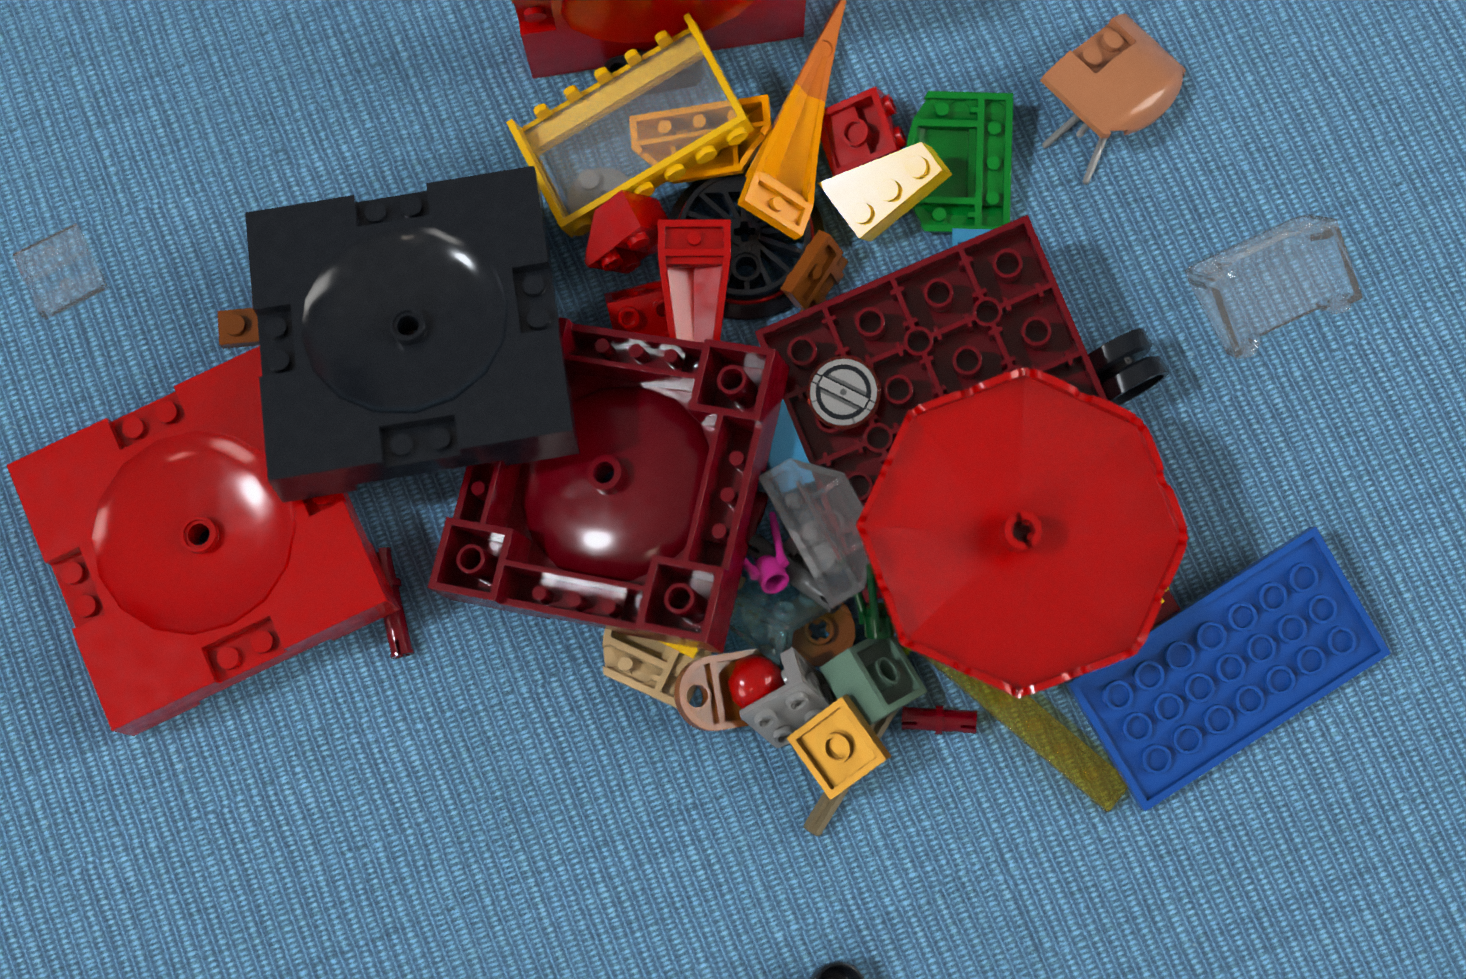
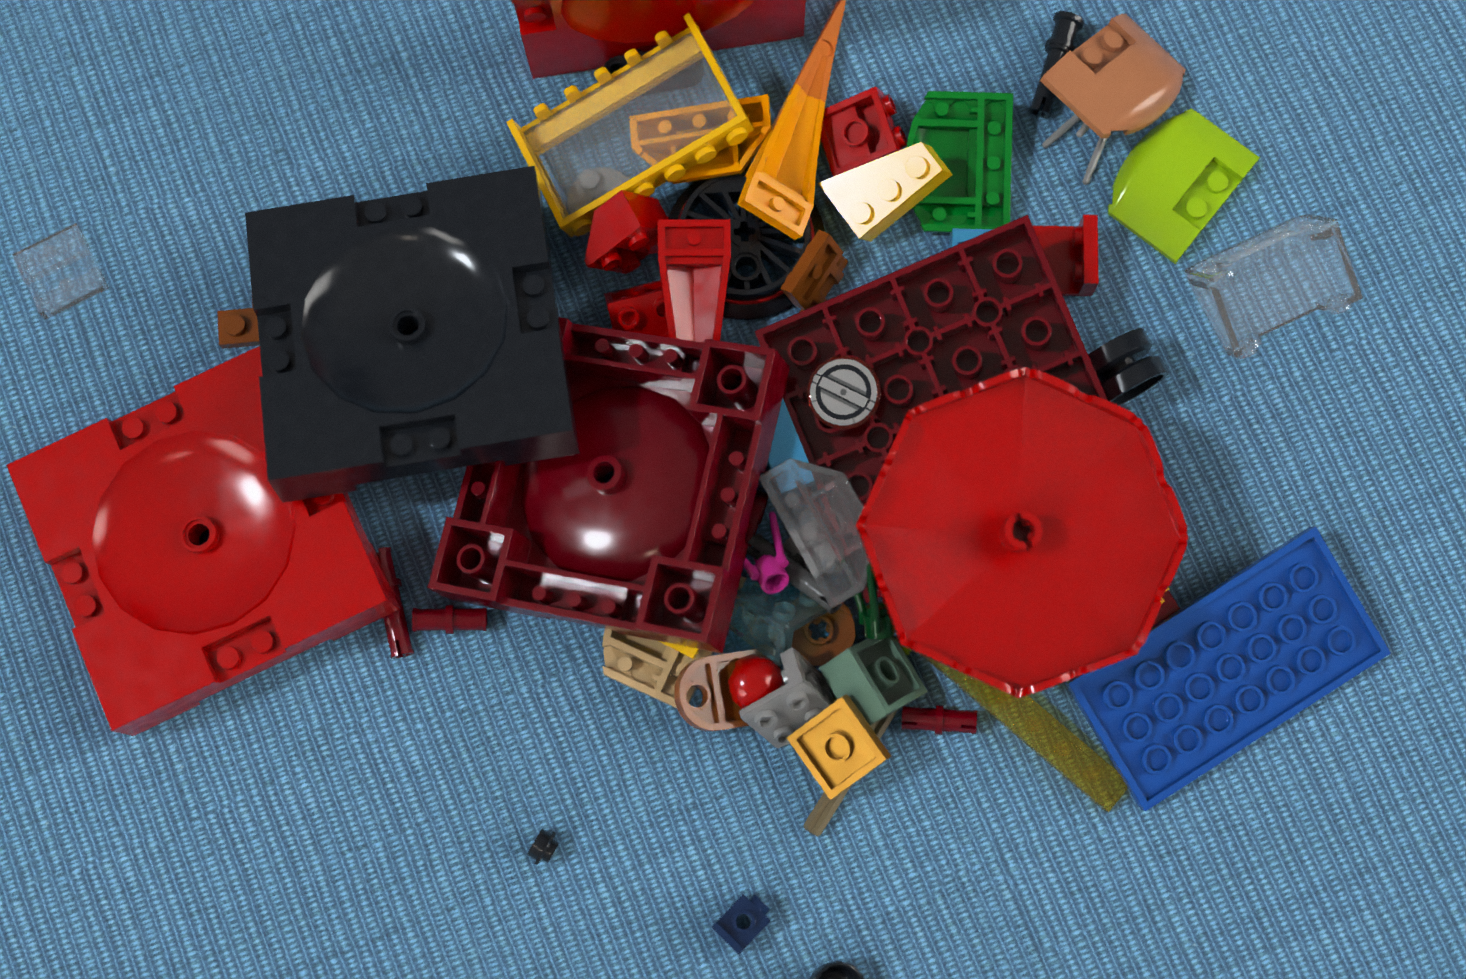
(449, 619): none -> dark red pin
(543, 846): none -> black plate
(731, 933): none -> dark blue brick
(1056, 47): none -> black pin
(1072, 255): none -> red bracket
(1178, 181): none -> lime slope

